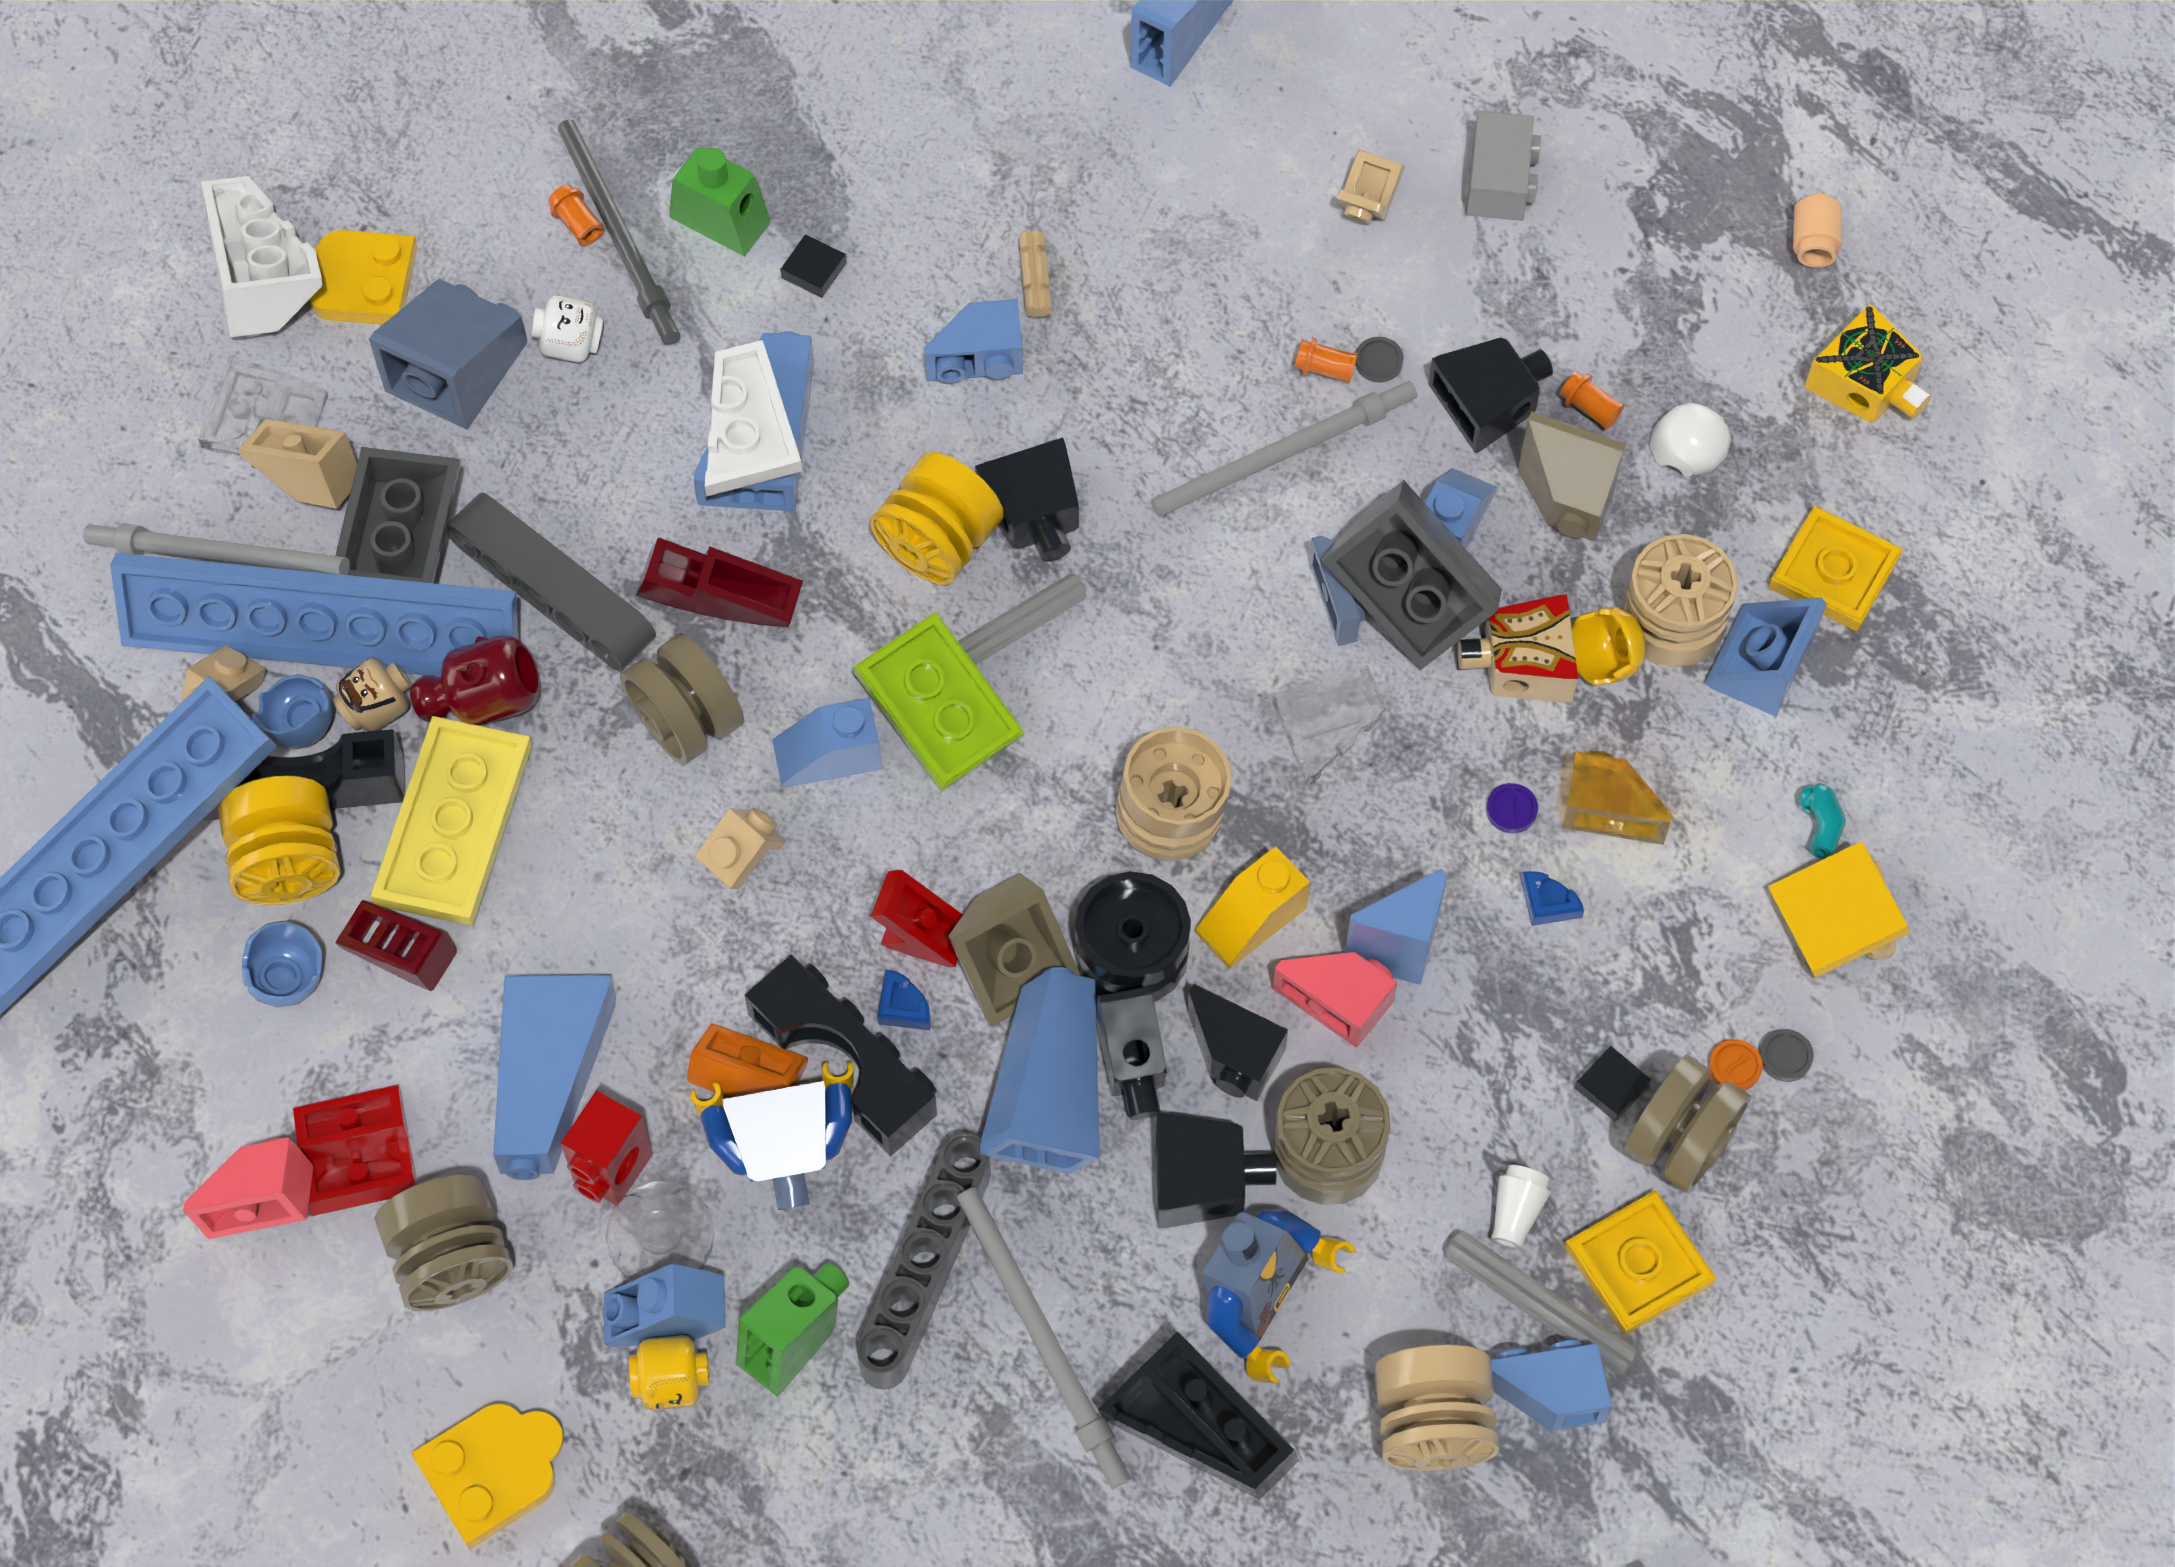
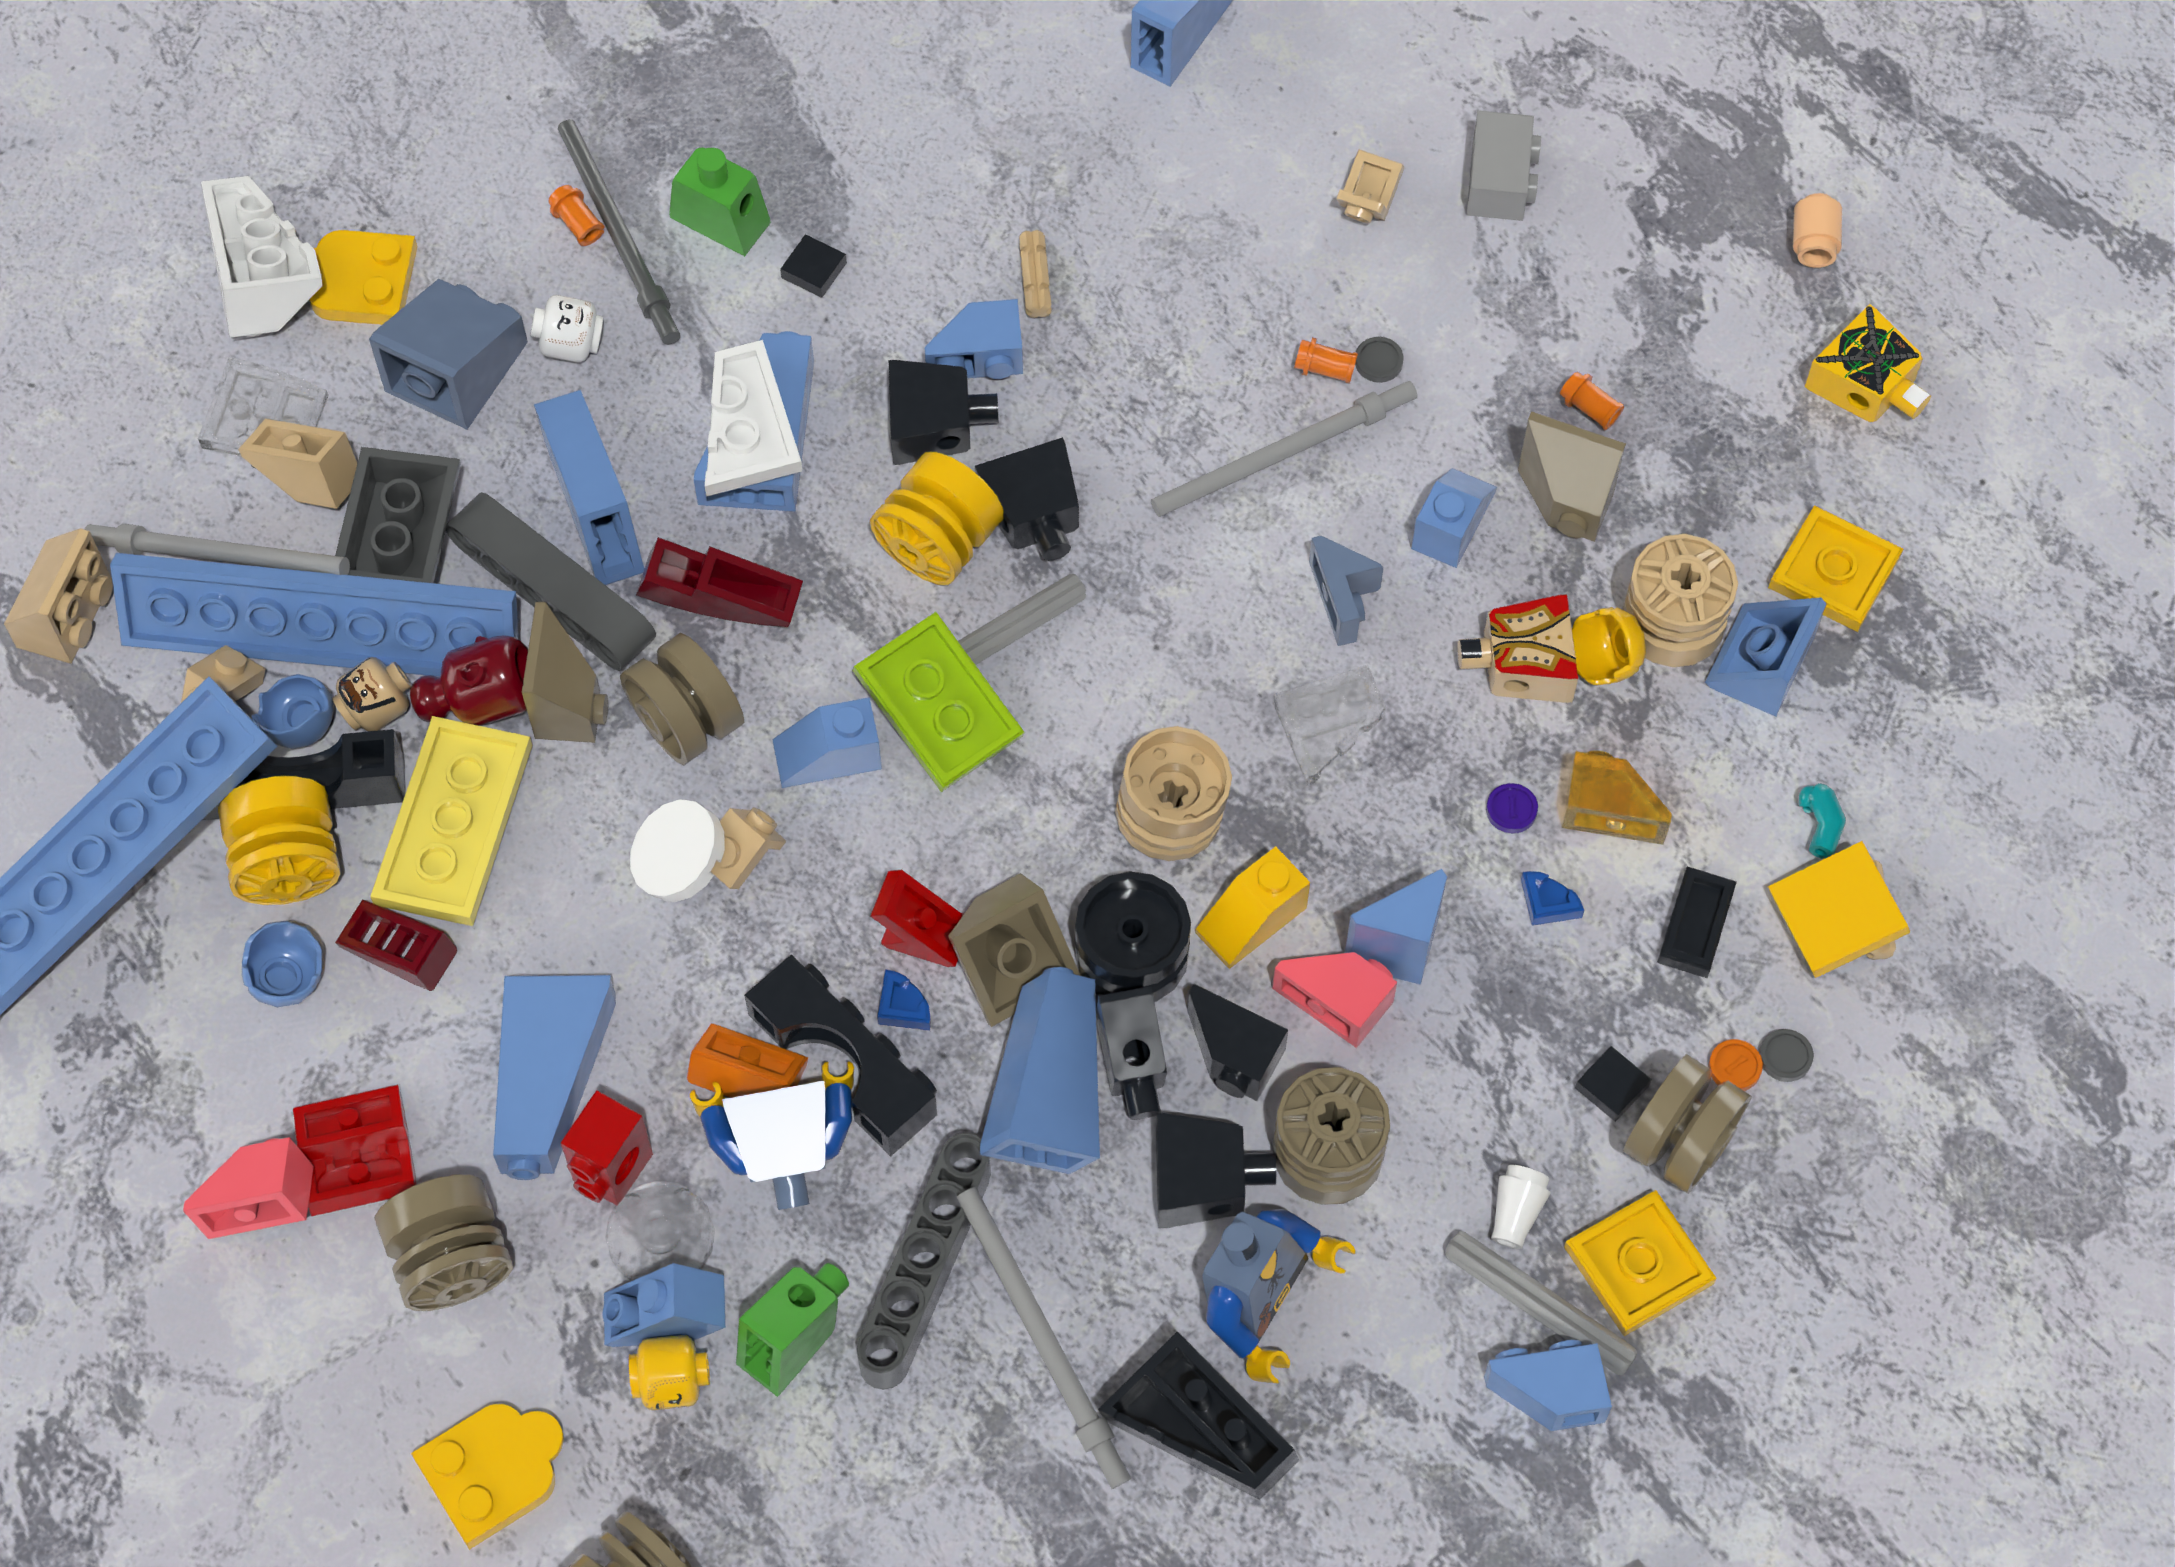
(60, 597): none -> tan slope
(560, 684): none -> dark tan slope
(590, 487): none -> medium blue slope
(677, 850): none -> white tile
(933, 409): none -> black torso
(1413, 575): dark grey slope -> none
(1436, 1407): tan wheel -> none
(1488, 388): black torso -> none
(1691, 439): white hair -> none
(1697, 922): none -> black tile

